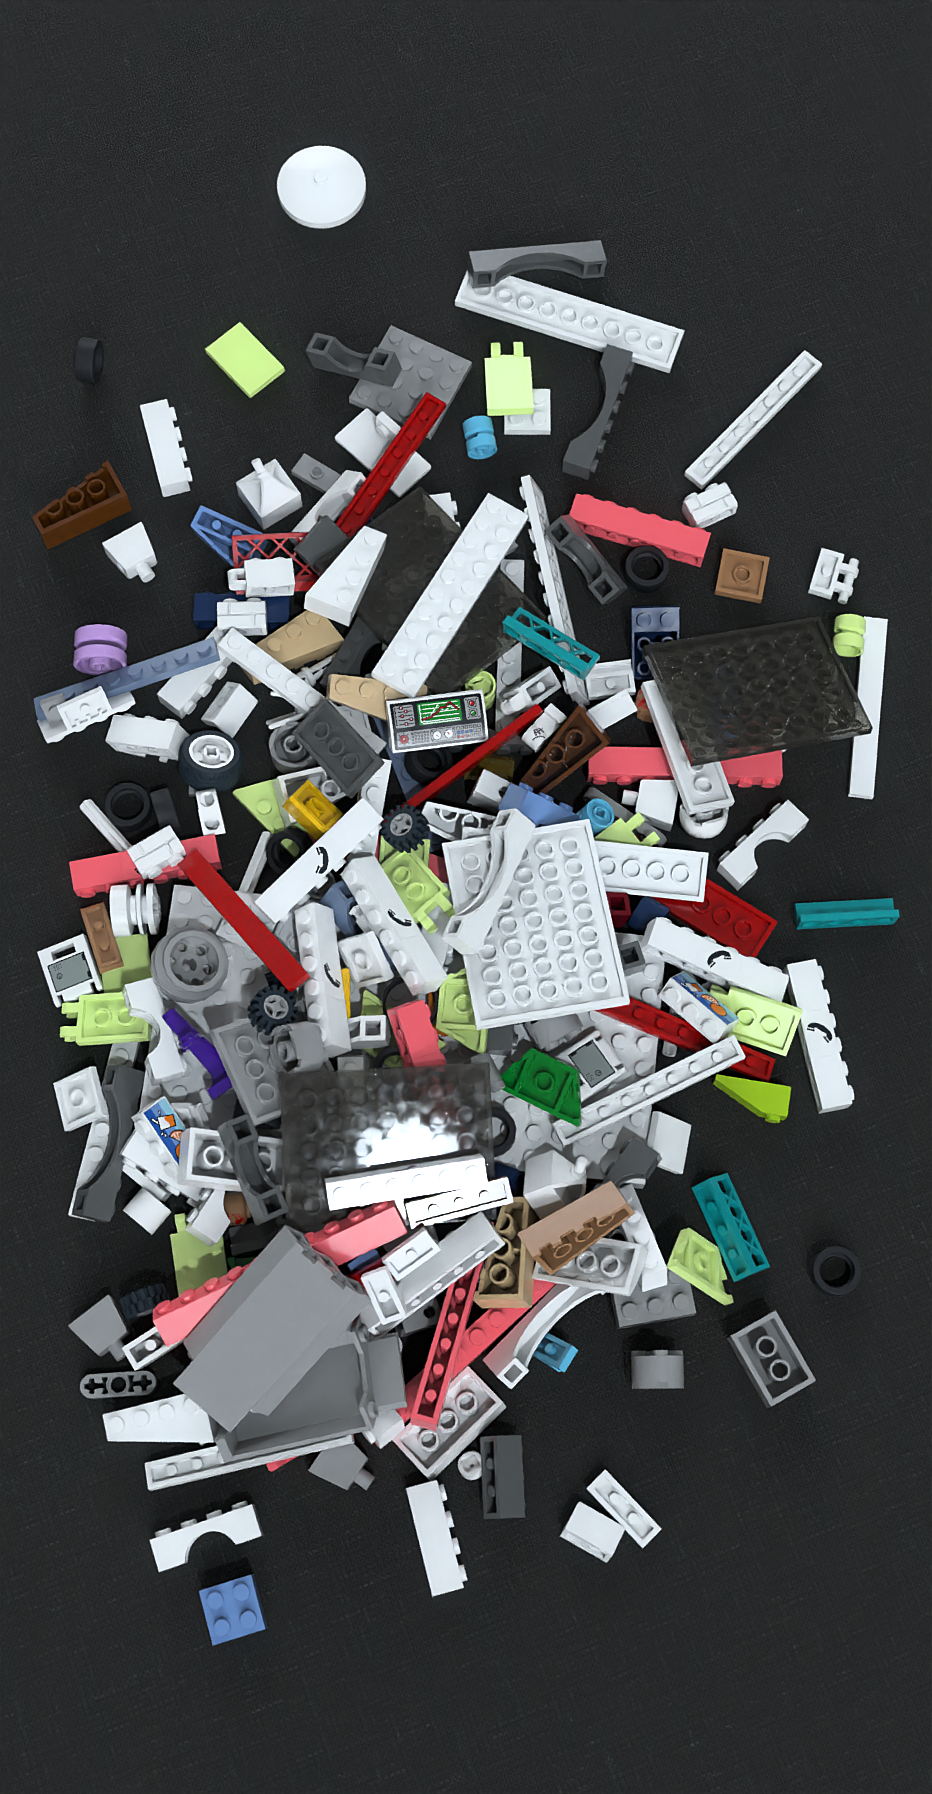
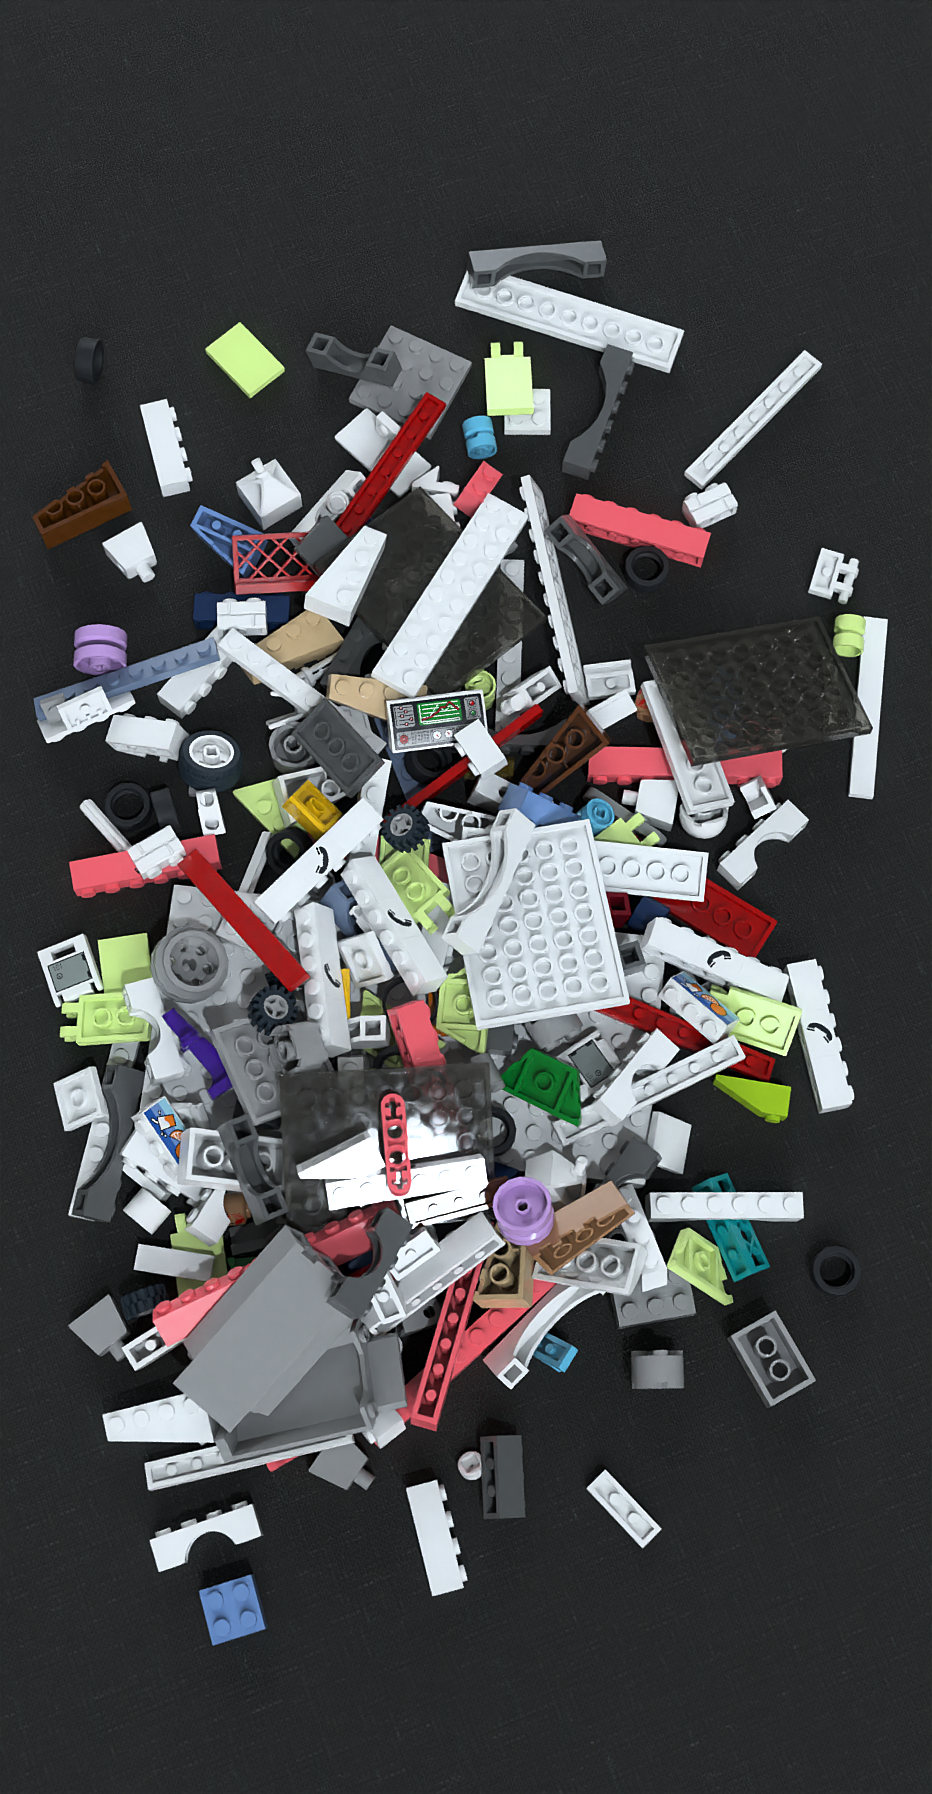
(99, 1379): light grey beam -> none
(101, 937): medium nougat tile -> none
(135, 909): white wheel -> none
(174, 1262): none -> white tile
(230, 708): white panel -> none
(264, 577): white brick -> none
(315, 473): light grey plate -> none
(321, 187): white dish -> none
(337, 502): none -> white plate
(349, 1159): none -> white slope
(387, 1235): none -> dark grey arch
(399, 1144): none -> coral beam
(431, 486): none -> white slope
(465, 1414): white slope -> none
(477, 489): none -> coral brick
(480, 750): none -> white brick
(523, 1211): none -> lavender wheel
(544, 728): white leg -> none
(547, 647): teal fence -> none
(593, 1532): white panel -> none
(617, 1098): none -> white arch
(647, 627): dark blue slope -> none
(724, 1205): none -> white arch
(742, 575): medium nougat plate -> none
(758, 797): none -> white panel
(845, 913): teal fence -> none

